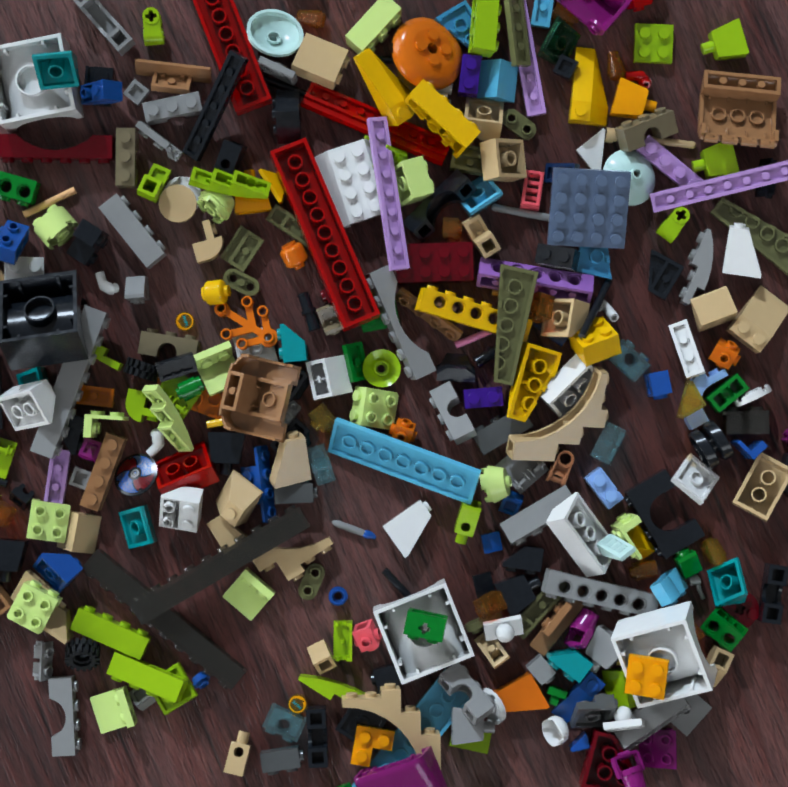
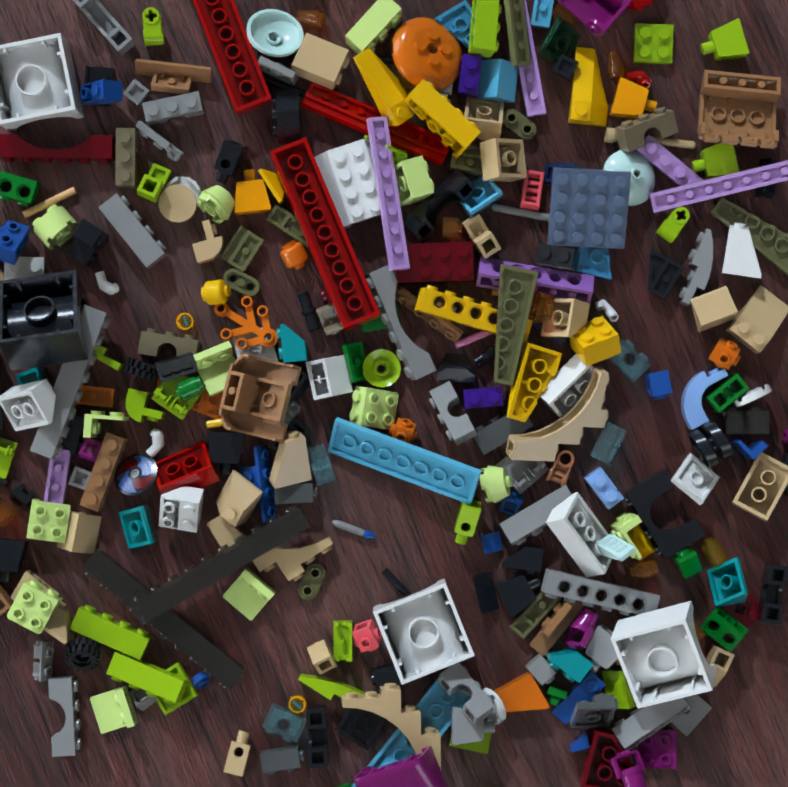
(56, 70): teal slope -> none
(58, 569): blue slope -> none
(137, 289): light grey slope -> none
(170, 423): yellowish green slope -> none
(215, 105): black plate -> none
(234, 184): lime slope -> none
(322, 418): clear yellow brick -> none
(333, 600): blue plate -> none
(367, 739): light orange plate -> none
(408, 526): white slope -> none
(435, 622): green brick -> none
(475, 626): olive plate -> none
(489, 604): clear orange brick -> none
(492, 650): tan slope -> none
(503, 628): white tile -> none
(555, 730): white hair -> none
(592, 150): white tile -> none
(595, 308): black bar -> none
(623, 721): white tile -> none
(646, 676): light orange plate -> none
(669, 587): medium azure brick -> none
(687, 349): white plate -> none
(690, 401): clear yellow slope -> none
(695, 580): light grey hand -> none

